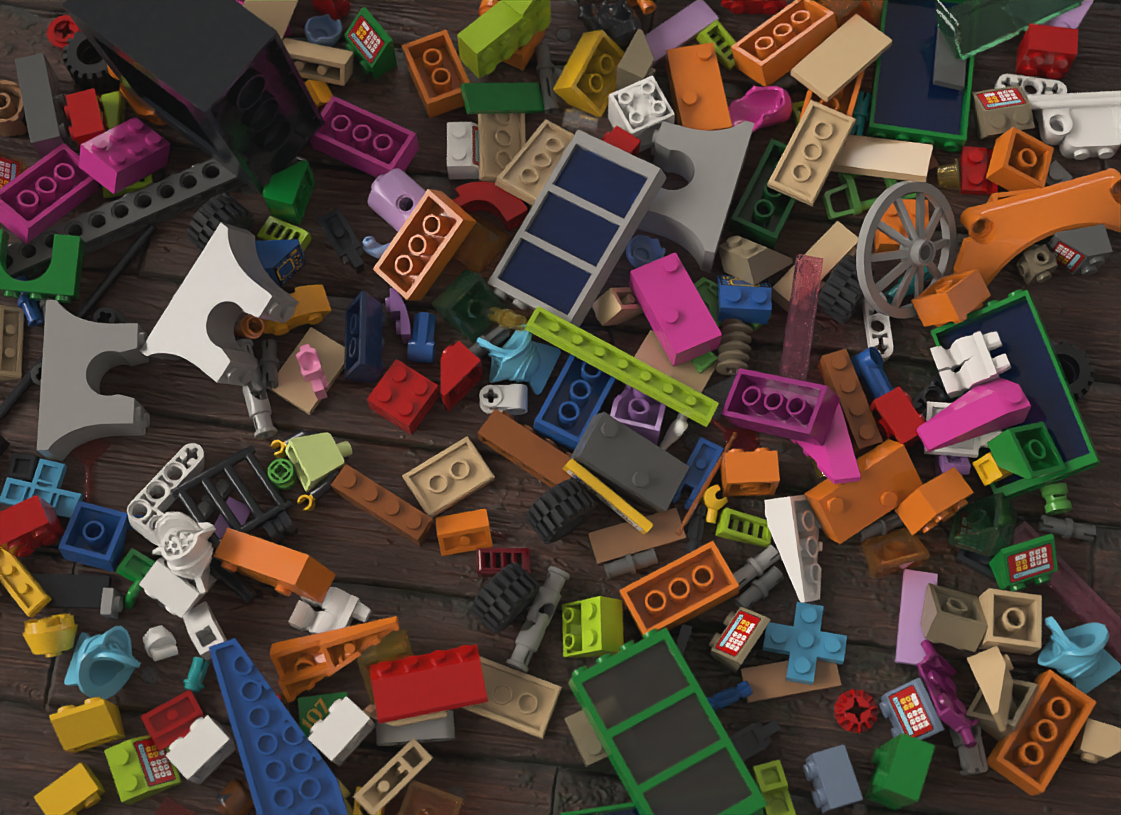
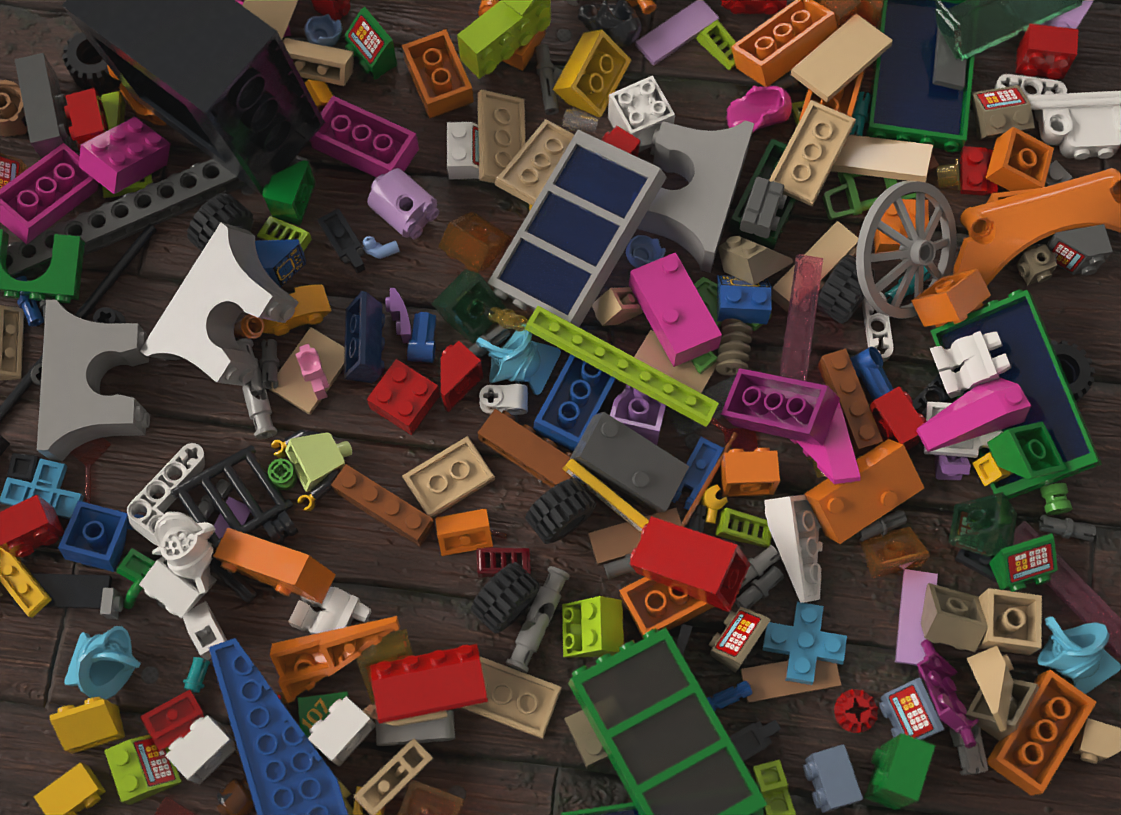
(50, 634): yellow cone -> none
(59, 26): red gear -> none
(160, 643): white piece -> none
(424, 245): orange brick -> none
(491, 198): red arch -> none
(502, 98): green piece -> none
(636, 62): dark tan slope -> none
(674, 431): white animal -> none
(690, 562): none -> red slope
(697, 88): orange brick -> none
(762, 207): none -> dark grey brick
(934, 502): orange brick -> none

